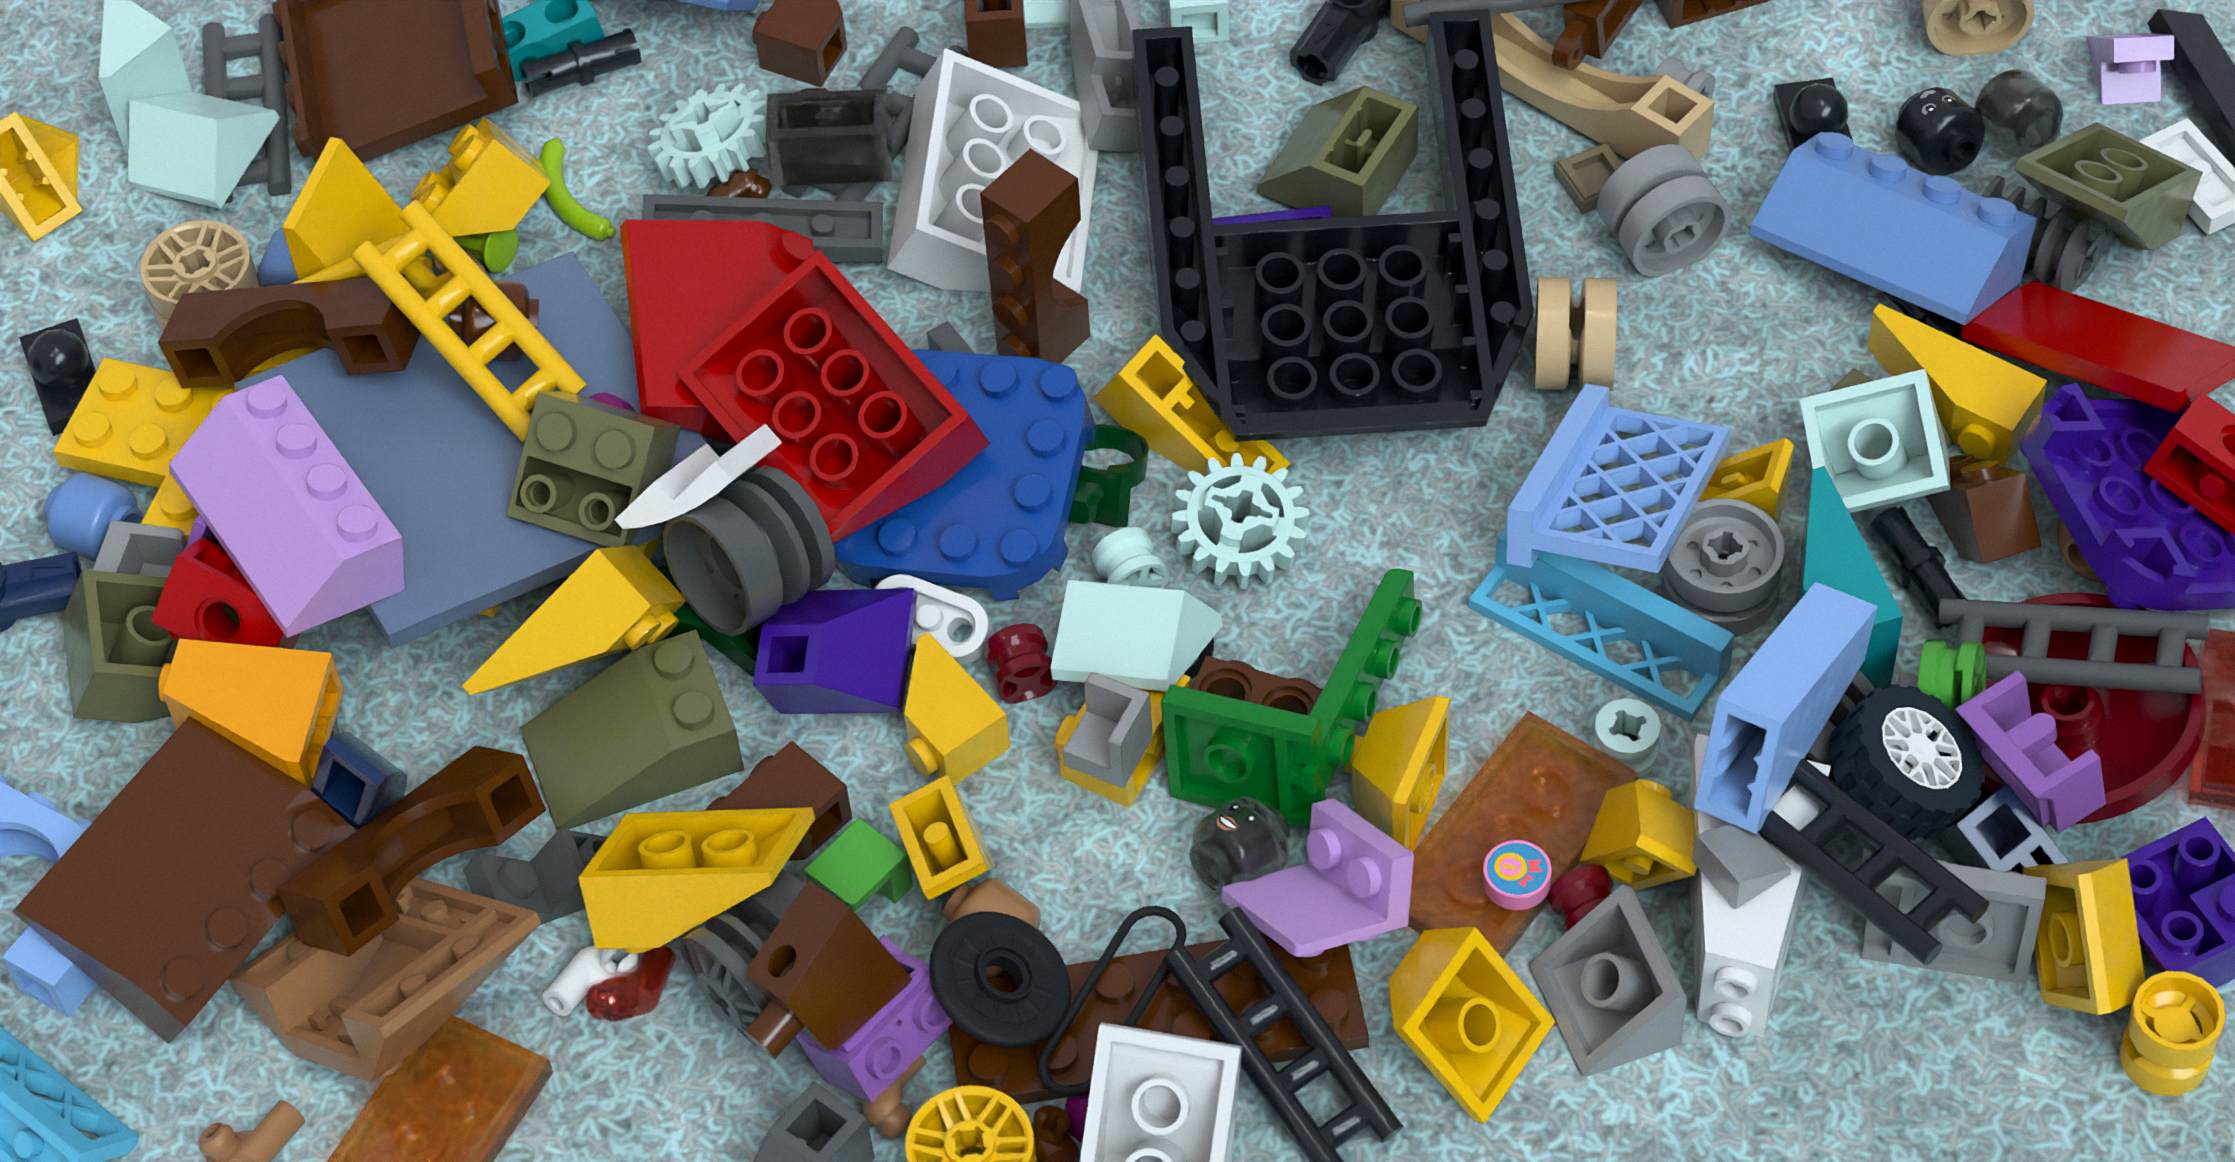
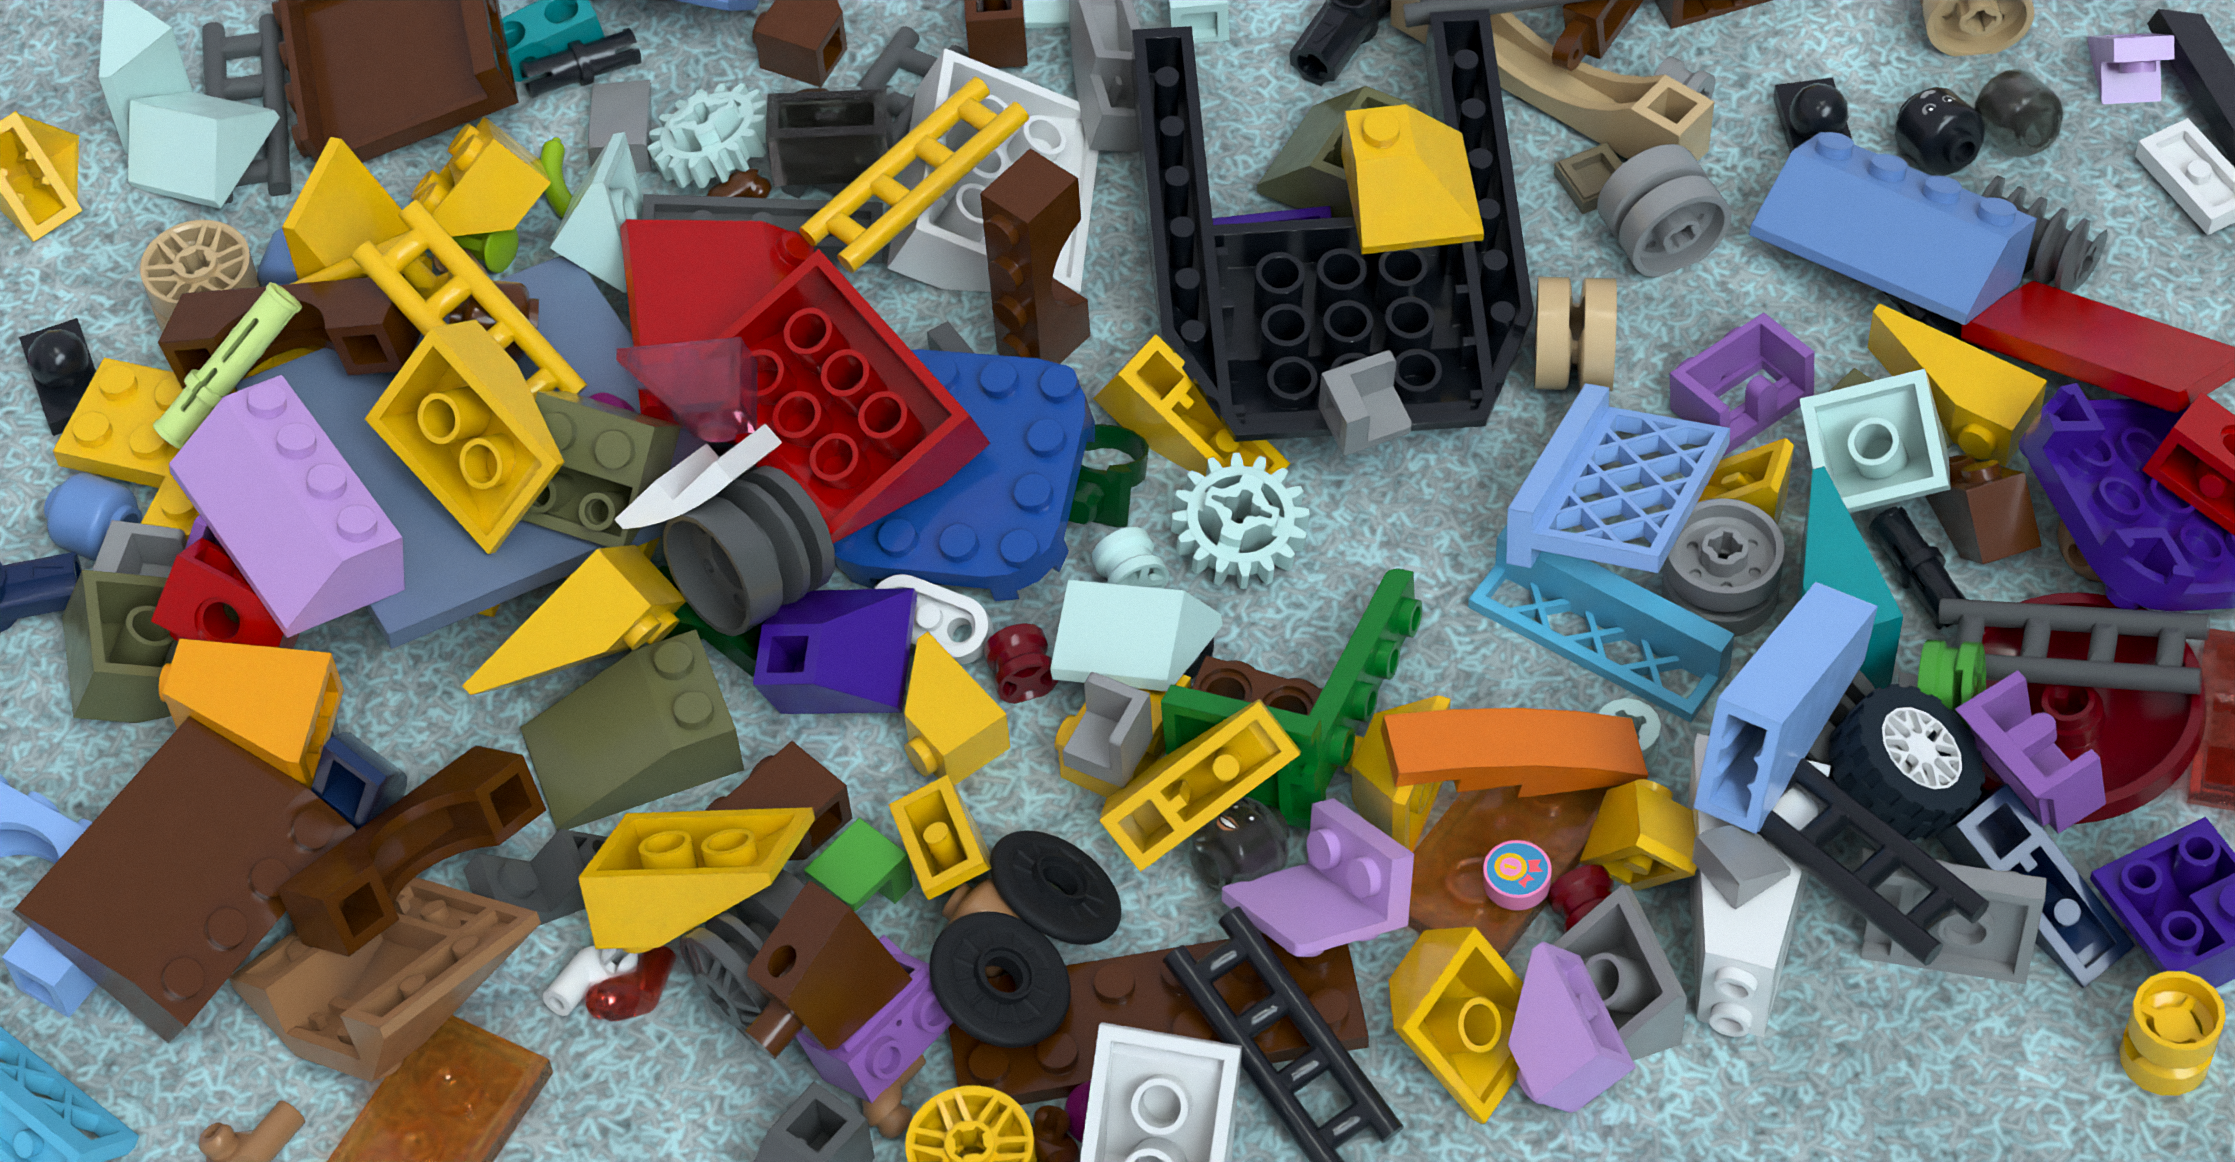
(227, 364): none -> yellowish green pin
(469, 430): none -> yellow slope
(598, 208): none -> light aqua slope
(620, 109): none -> light grey slope
(699, 384): none -> clear pink slope
(906, 203): none -> yellow bar
(1020, 872): none -> black wheel
(1091, 981): black piece -> none
(1196, 783): none -> yellow slope
(1363, 403): none -> light grey panel
(1408, 180): none -> yellow slope
(1513, 747): none -> orange slope
(1564, 1033): none -> lavender slope
(1732, 360): none -> medium lavender window
(2088, 936): yellow slope -> none
(2114, 184): olive slope -> none

